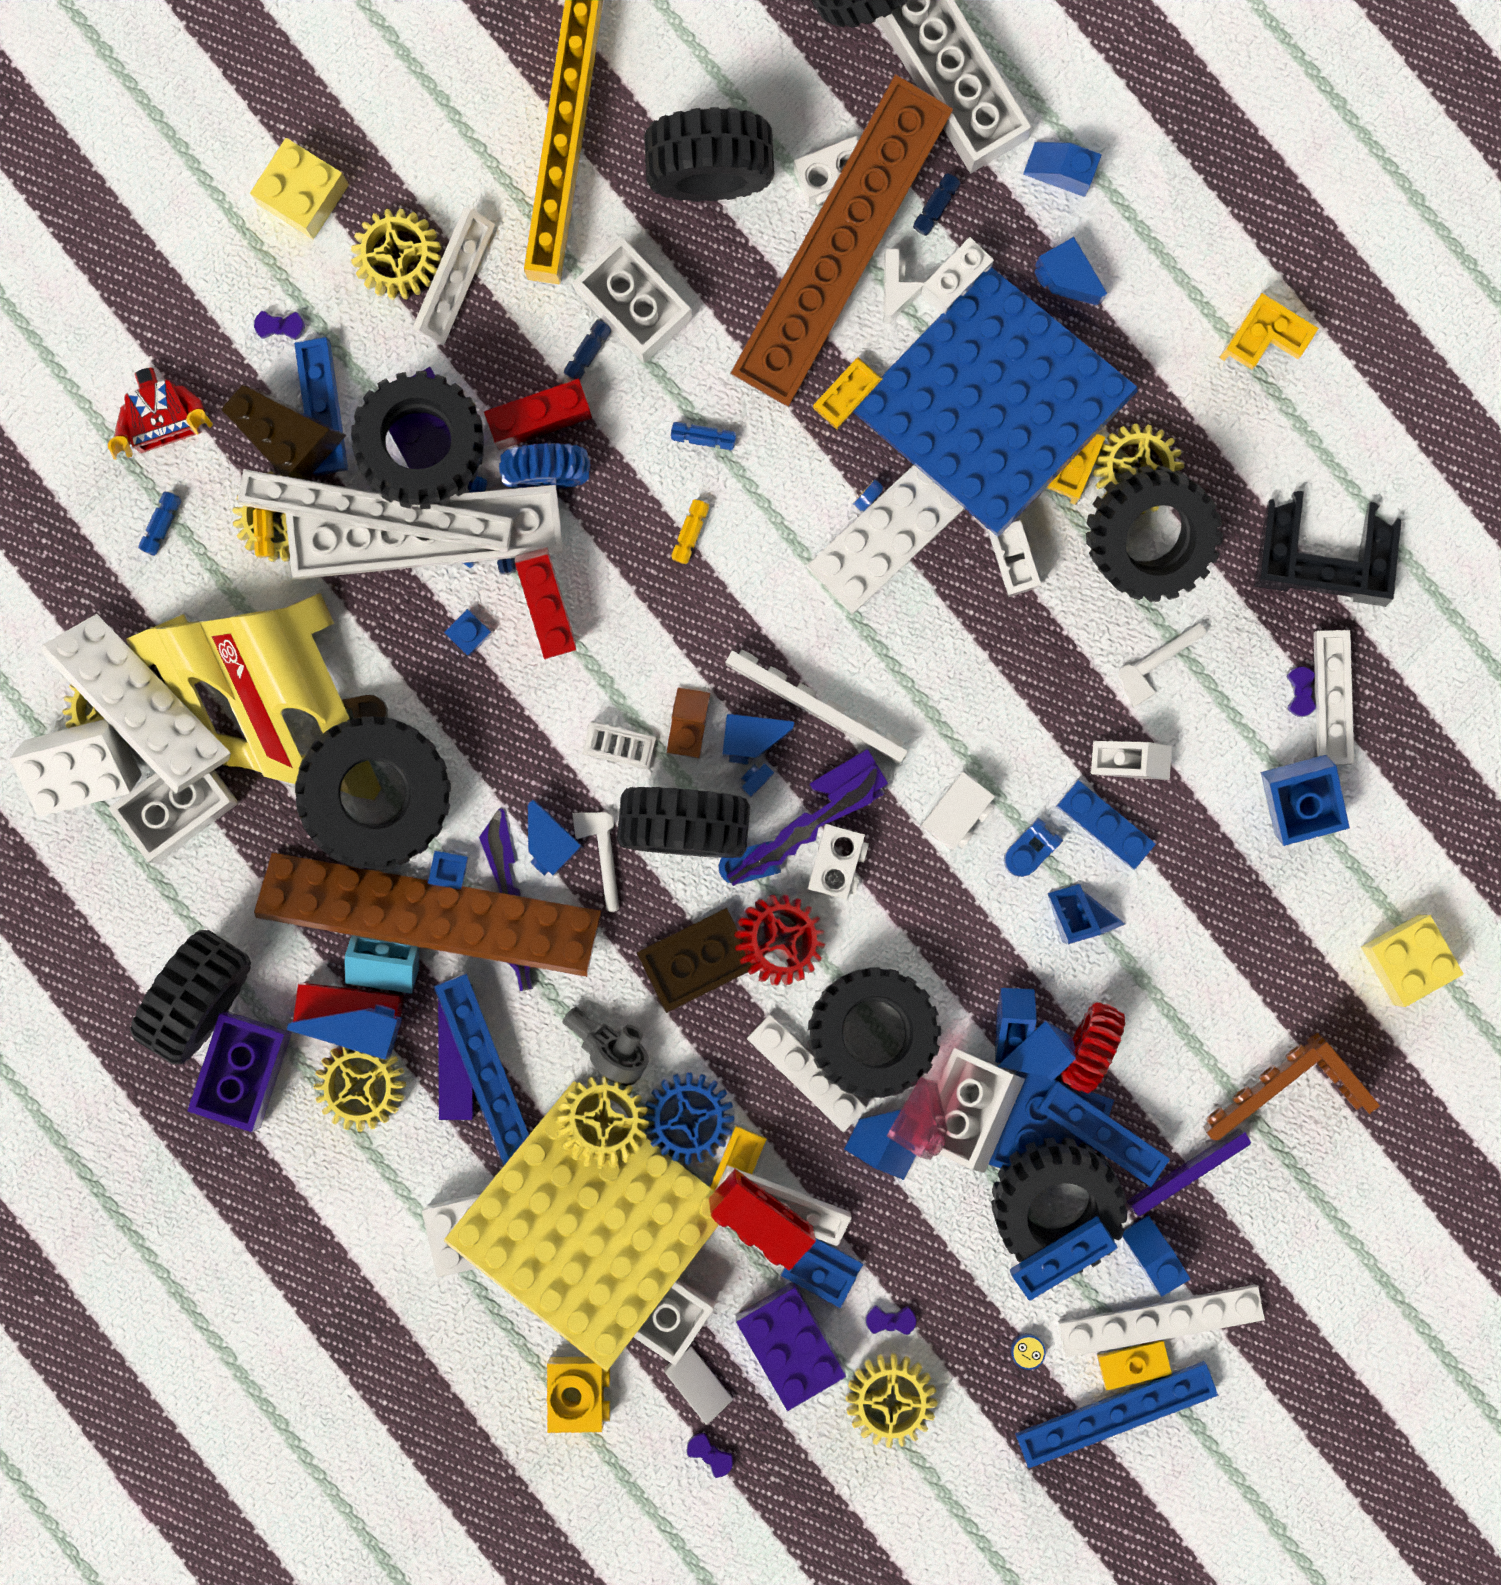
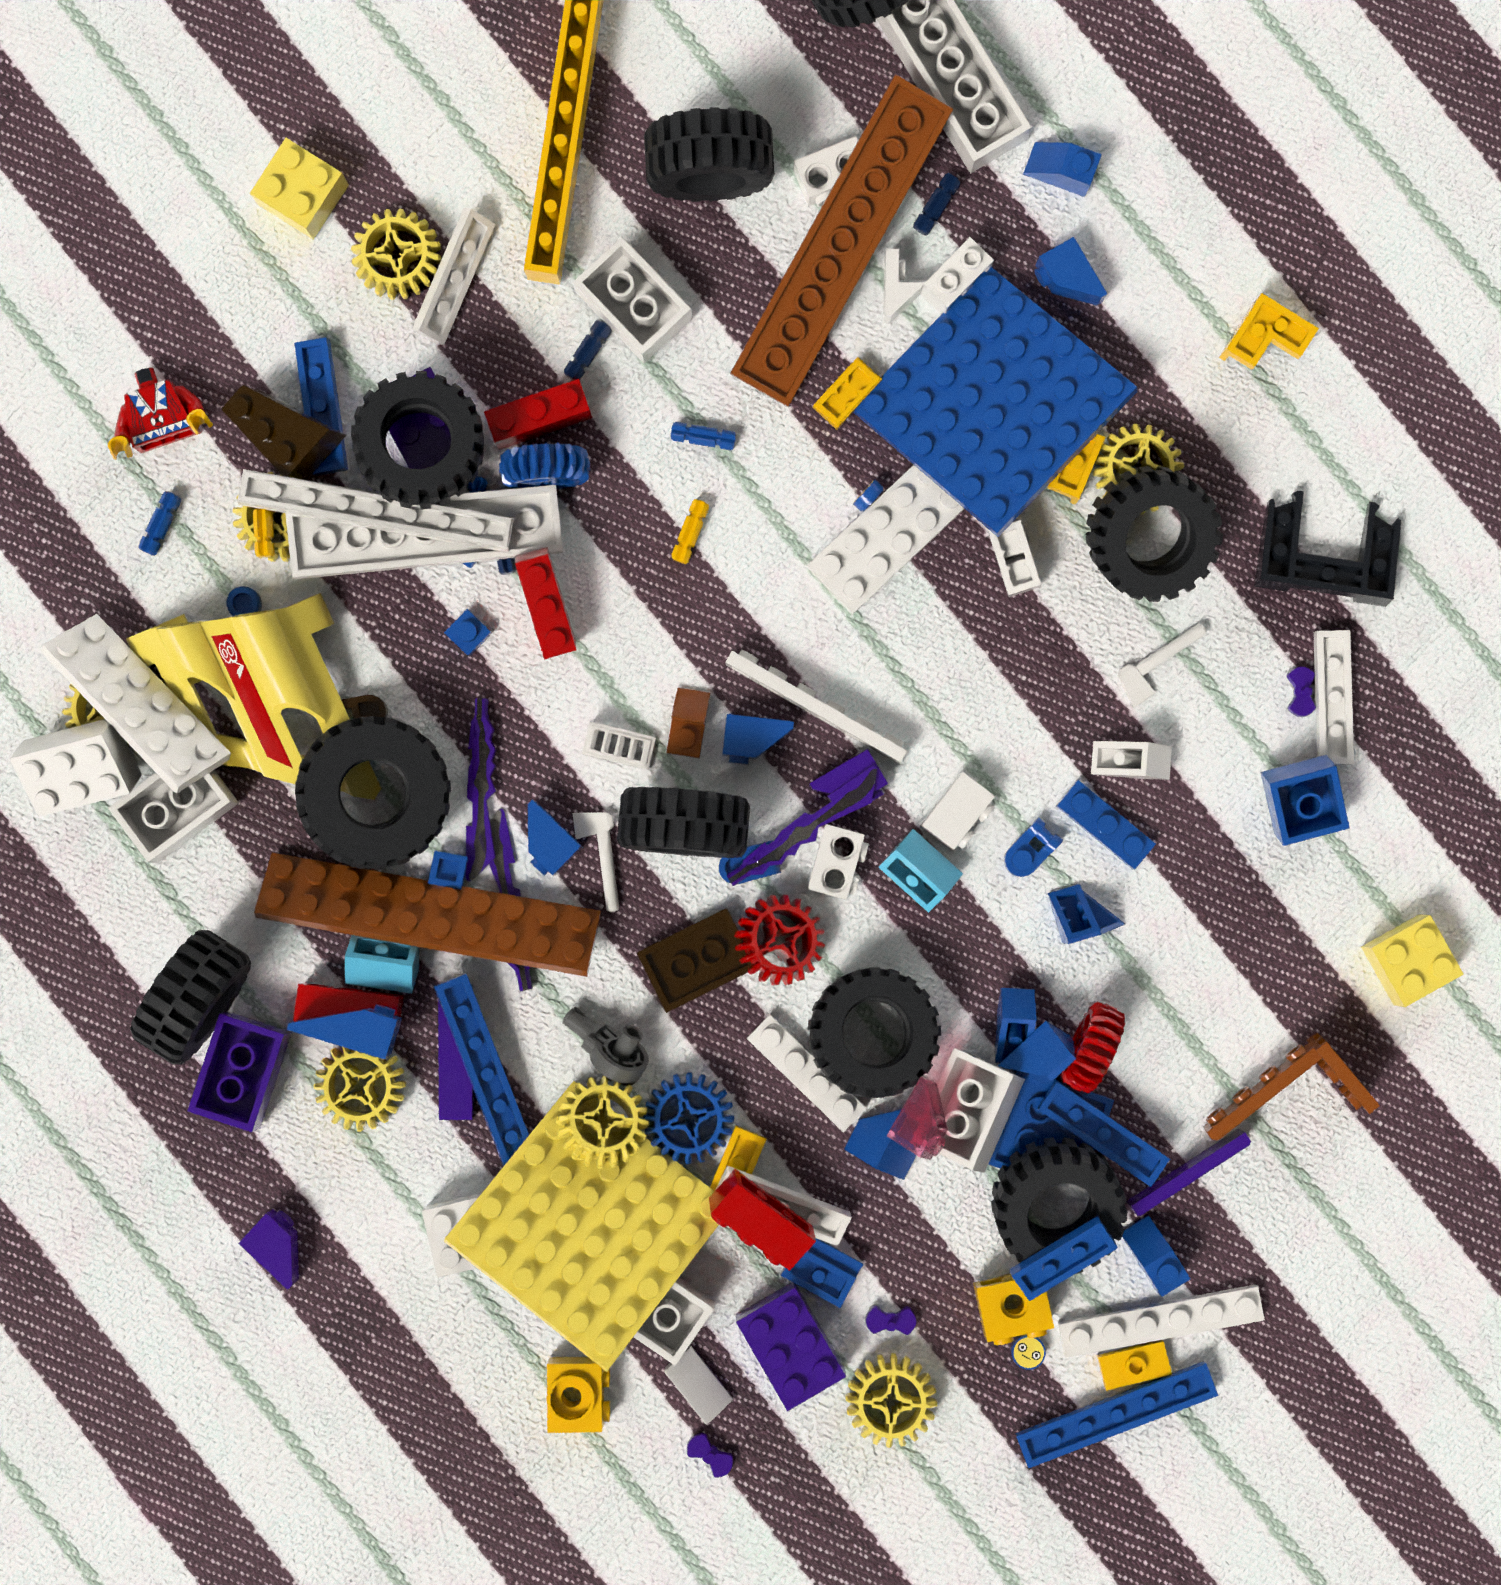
(243, 601): none -> blue tile
(275, 1246): none -> dark purple slope
(291, 326): dark purple piece -> none
(479, 789): none -> dark purple sword
(756, 778): blue plate -> none
(920, 870): none -> medium azure brick
(1002, 1323): none -> yellow brick

